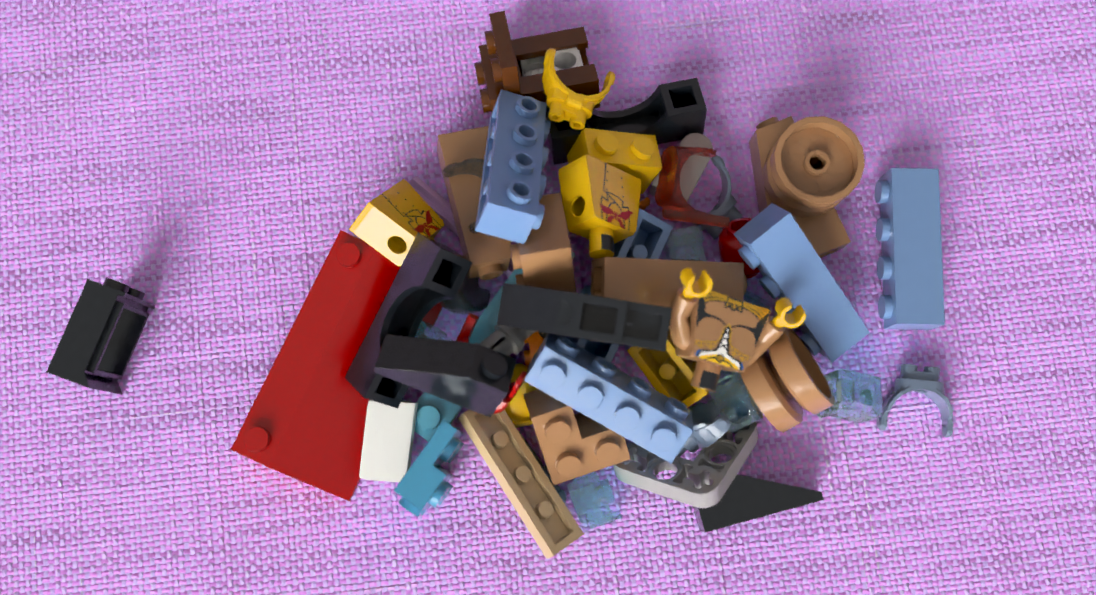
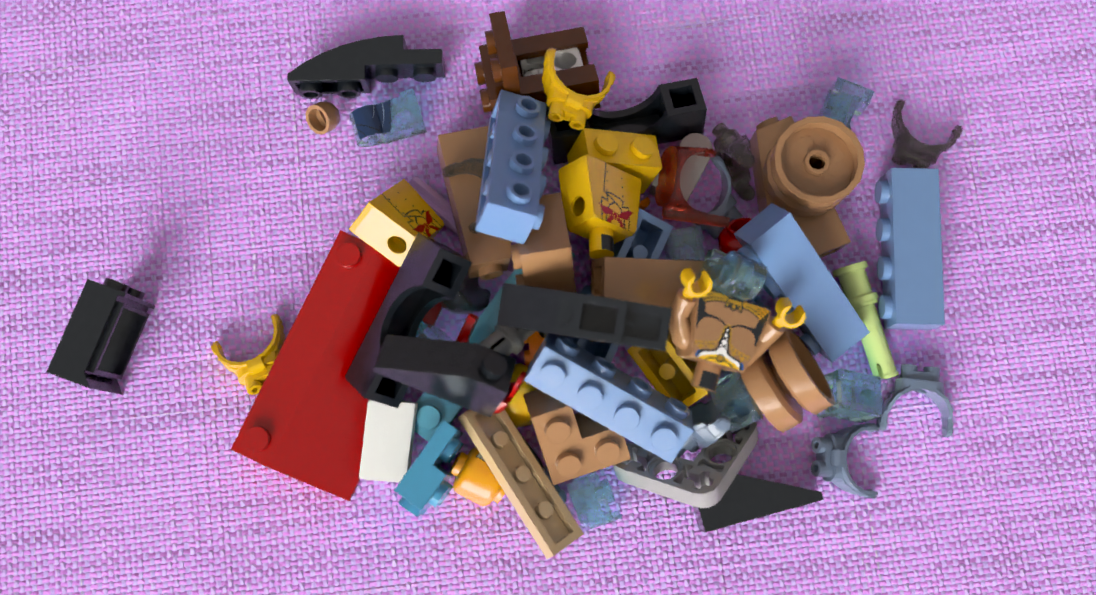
(254, 371): none -> yellow helmet
(322, 117): none -> medium nougat hinge
(351, 67): none -> black slope
(388, 120): none -> clear light blue leg
(475, 479): none -> light orange head
(734, 274): none -> clear light blue leg
(737, 158): none -> clear smoke helmet
(832, 461): none -> sand blue helmet
(845, 100): none -> clear light blue leg
(862, 298): none -> yellowish green pin
(911, 150): none -> clear smoke helmet

